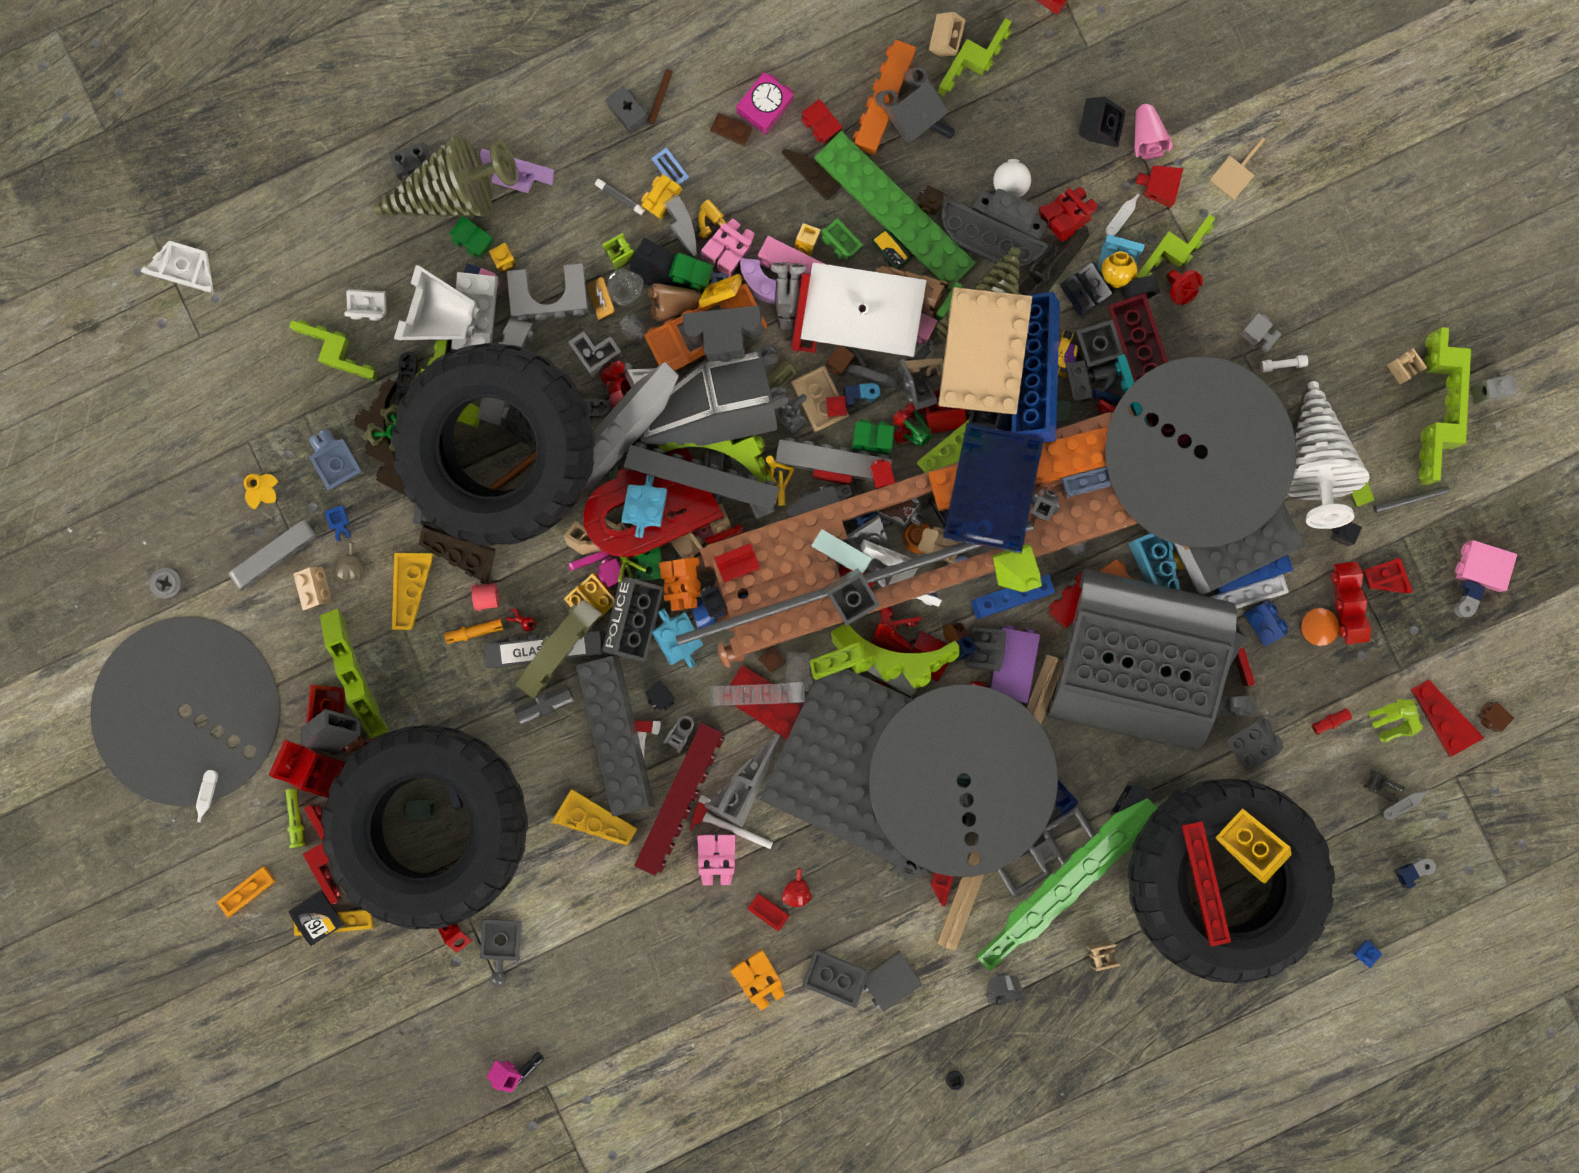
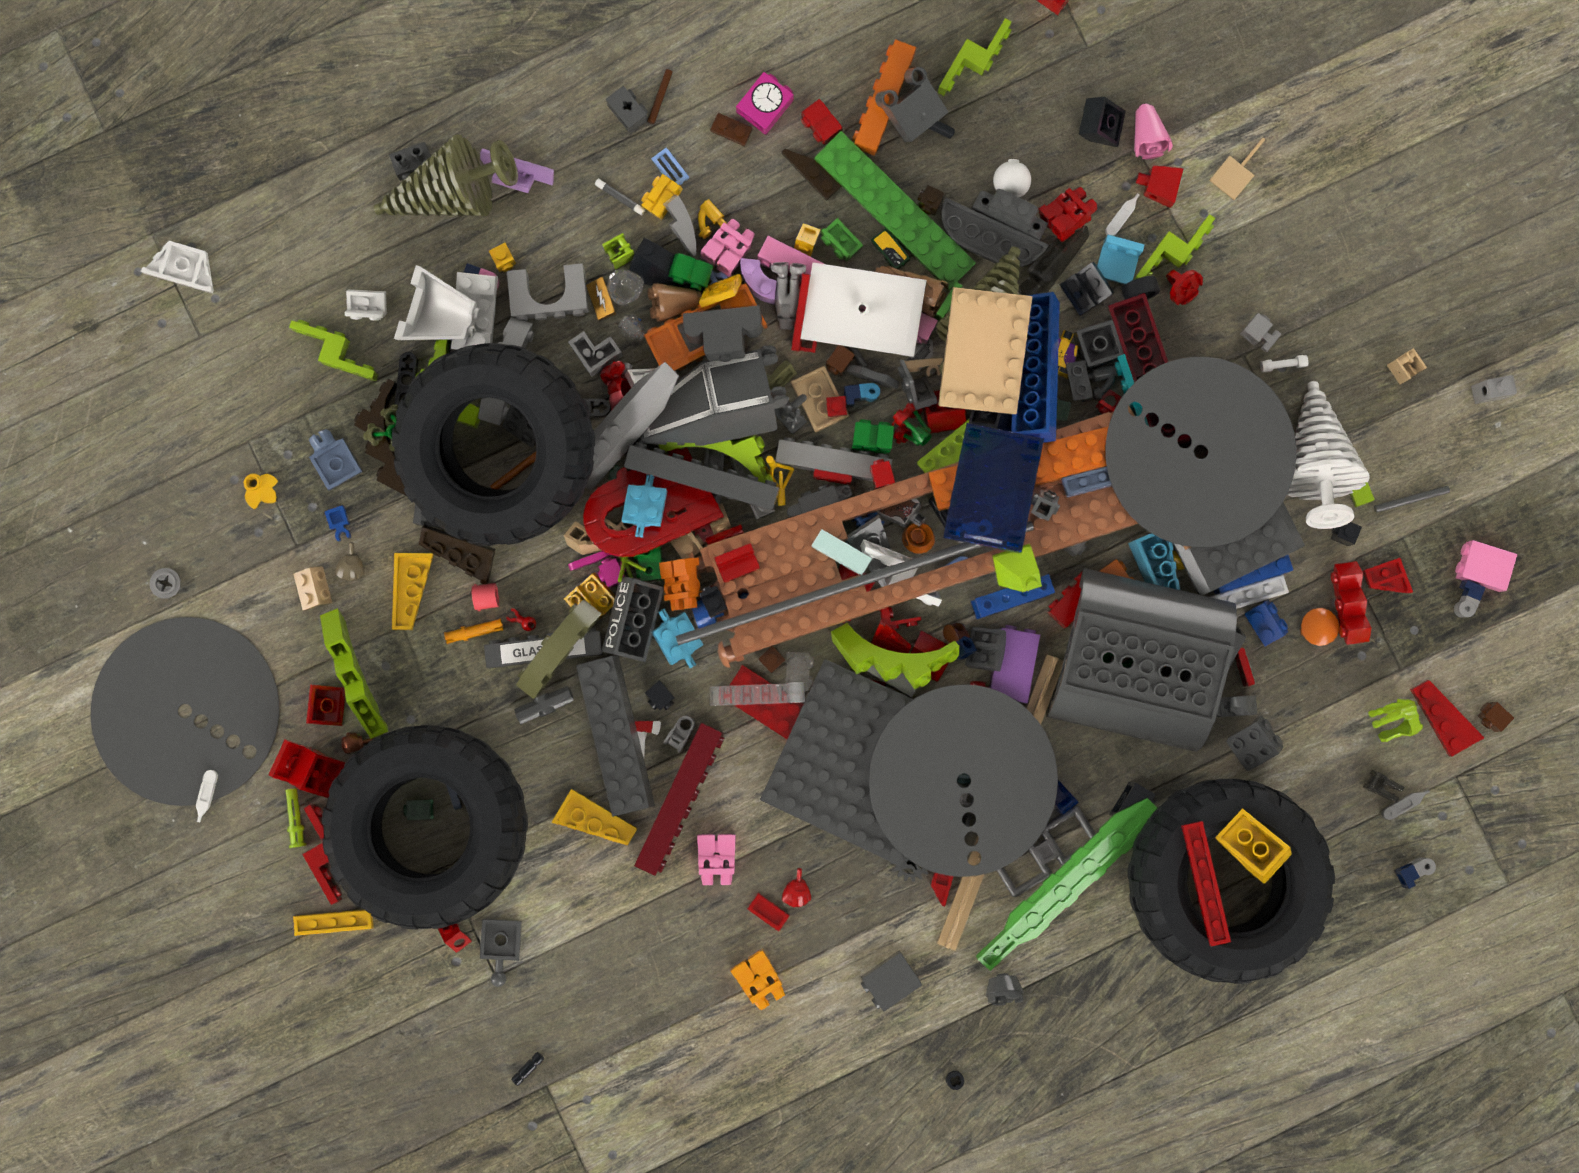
(246, 891): light orange tile -> none
(272, 555): light grey beam -> none
(316, 918): slope -> none
(330, 731): dark grey brick -> none
(471, 237): green brick -> none
(503, 1076): dark pink brick -> none
(701, 815): white piece -> none
(738, 796): light grey wedge -> none
(836, 978): dark grey tile -> none
(838, 660): lime tile -> none
(852, 596): dark grey brick -> none
(934, 541): tan brick -> none
(947, 34): tan brick -> none
(1097, 953): tan piece -> none
(1106, 396): dark blue bar -> none
(1119, 269): yellow plant -> none
(1331, 721): red pin -> none
(1367, 954): blue tile -> none
(1453, 431): lime bracket -> none

